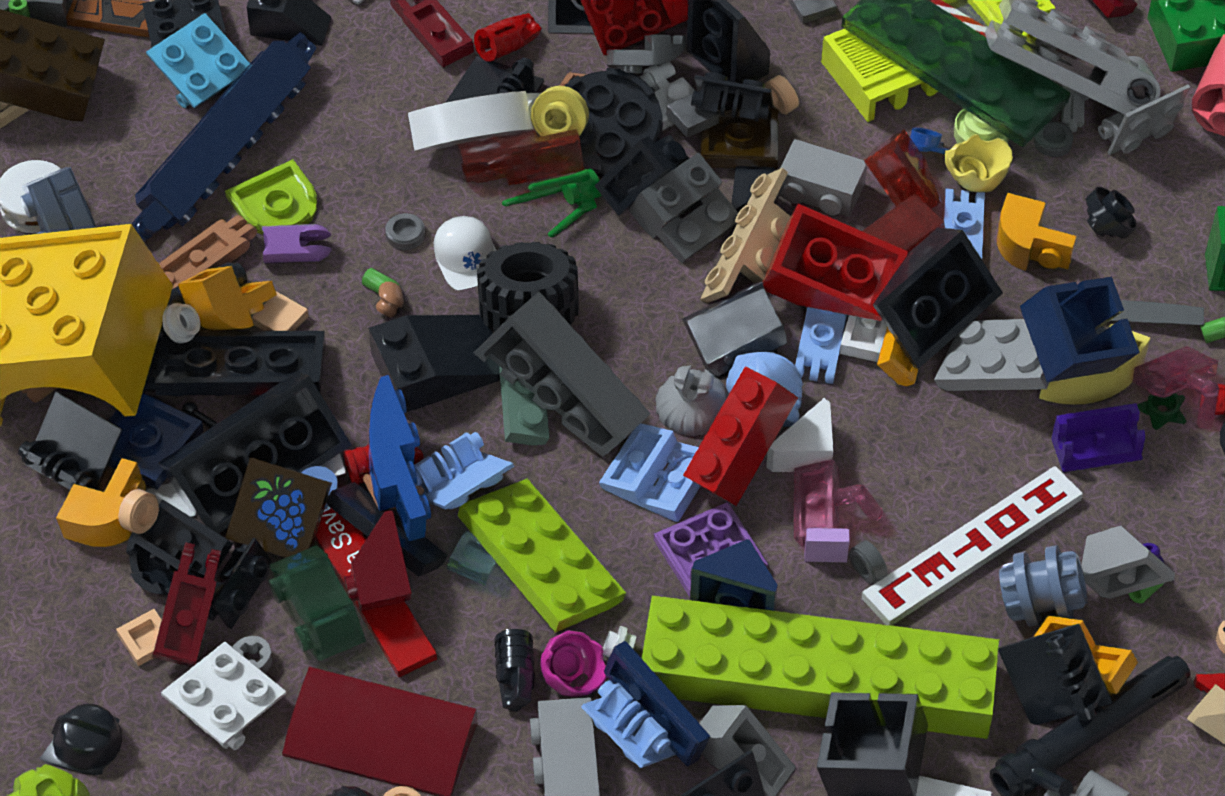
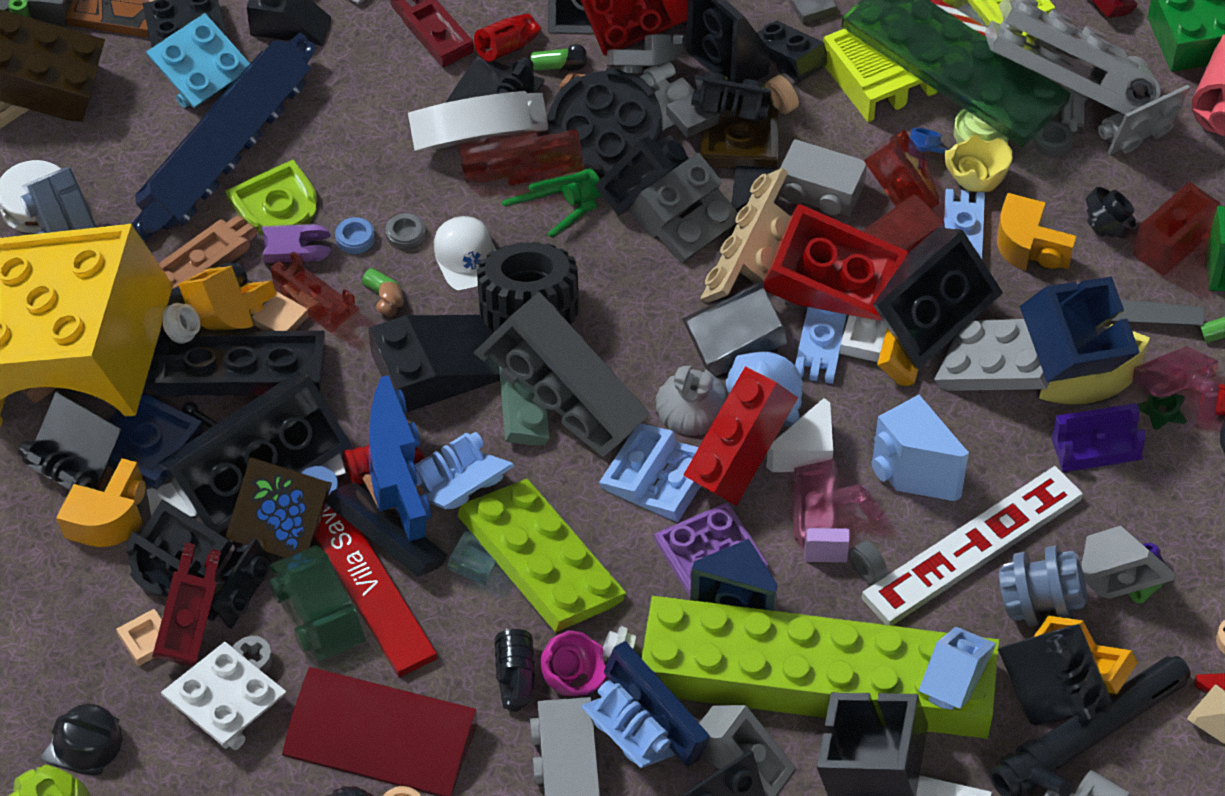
(138, 511): light nougat tile -> none
(322, 302): none -> clear red hinge
(354, 235): none -> medium blue tile
(379, 568): dark red slope -> none
(559, 111): light yellow plate -> none
(562, 59): none -> arm
(793, 51): none -> black plate
(919, 452): none -> light blue slope
(956, 668): none -> light blue slope
(1175, 228): none -> clear red brick

